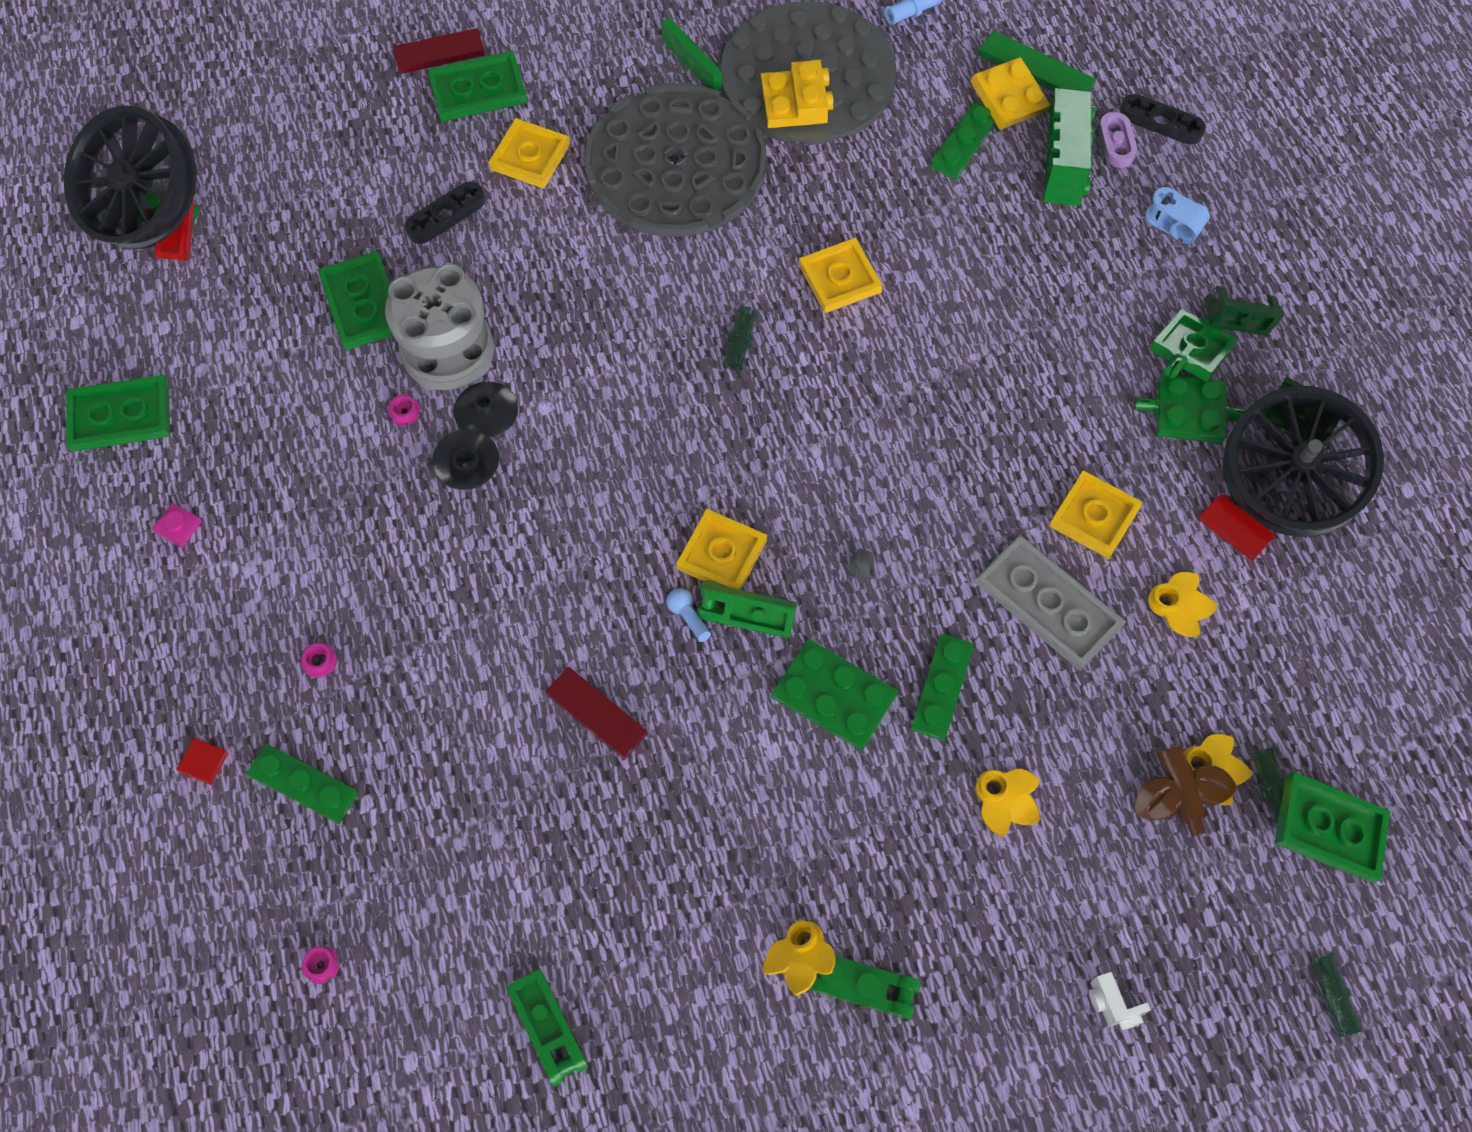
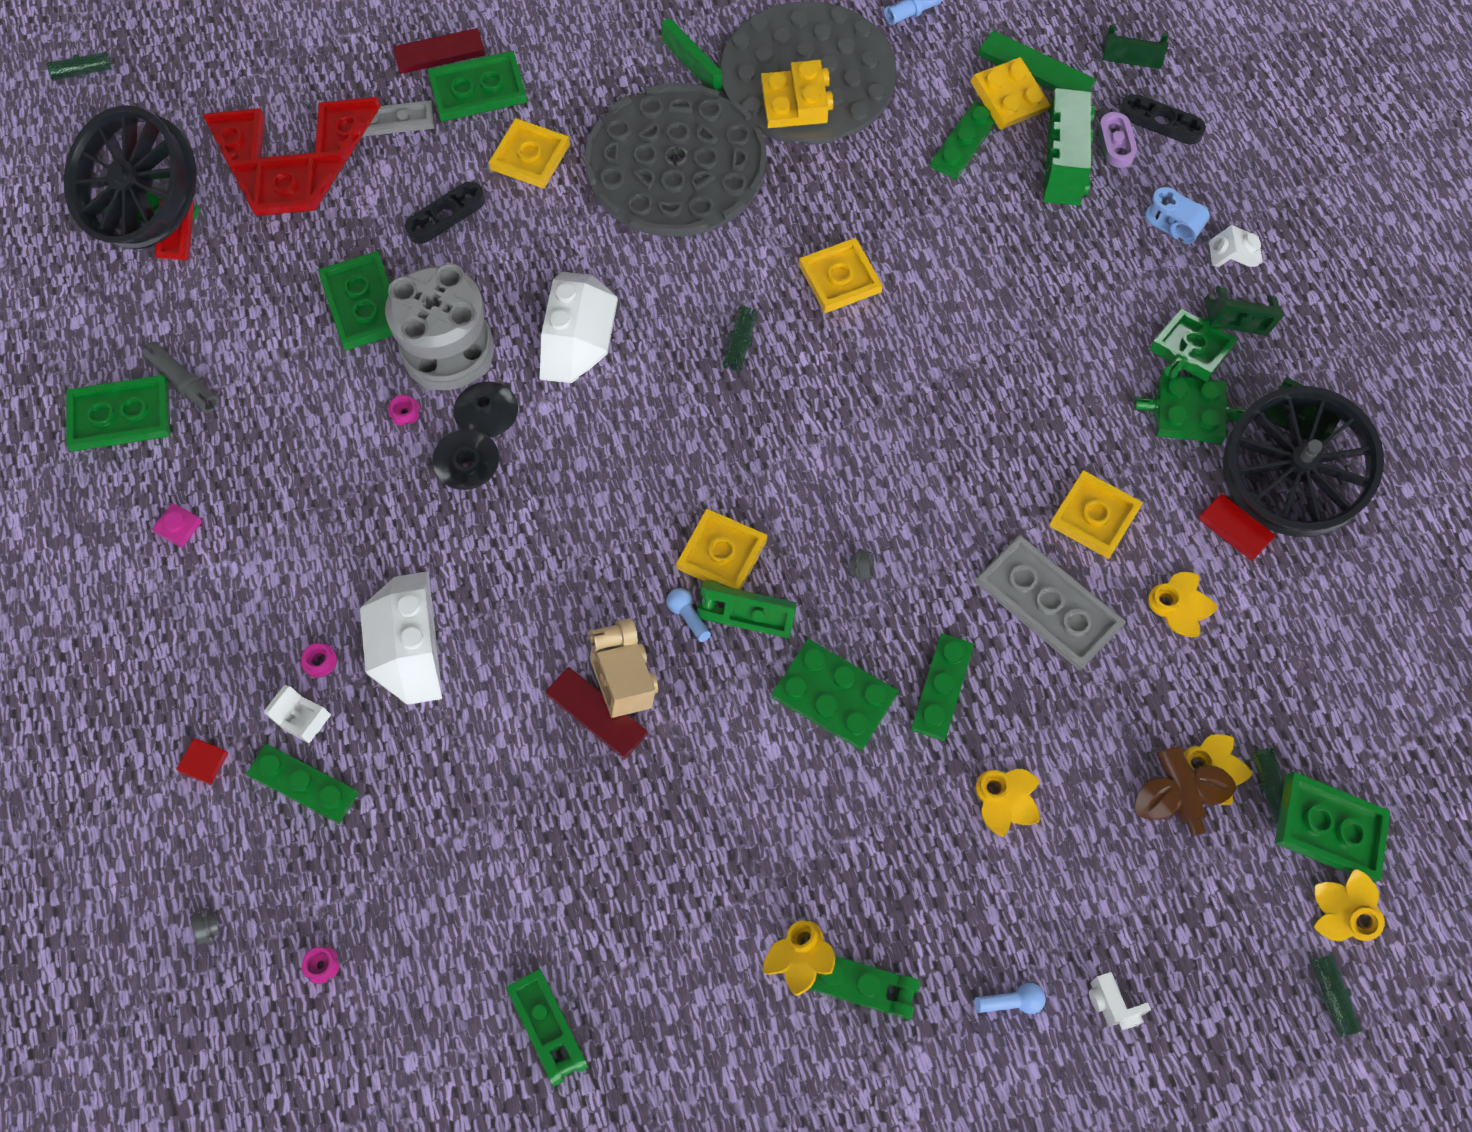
(79, 66): none -> clear green pin
(187, 384): none -> dark grey pin
(204, 927): none -> dark grey plate
(295, 180): none -> red wing
(296, 714): none -> white bracket
(402, 118): none -> light grey tile
(402, 639): none -> white wedge
(575, 326): none -> white wedge
(622, 668): none -> tan hinge
(1028, 998): none -> light blue bar
(1134, 50): none -> dark green hinge
(1235, 245): none -> white bracket
(1345, 904): none -> yellow plate

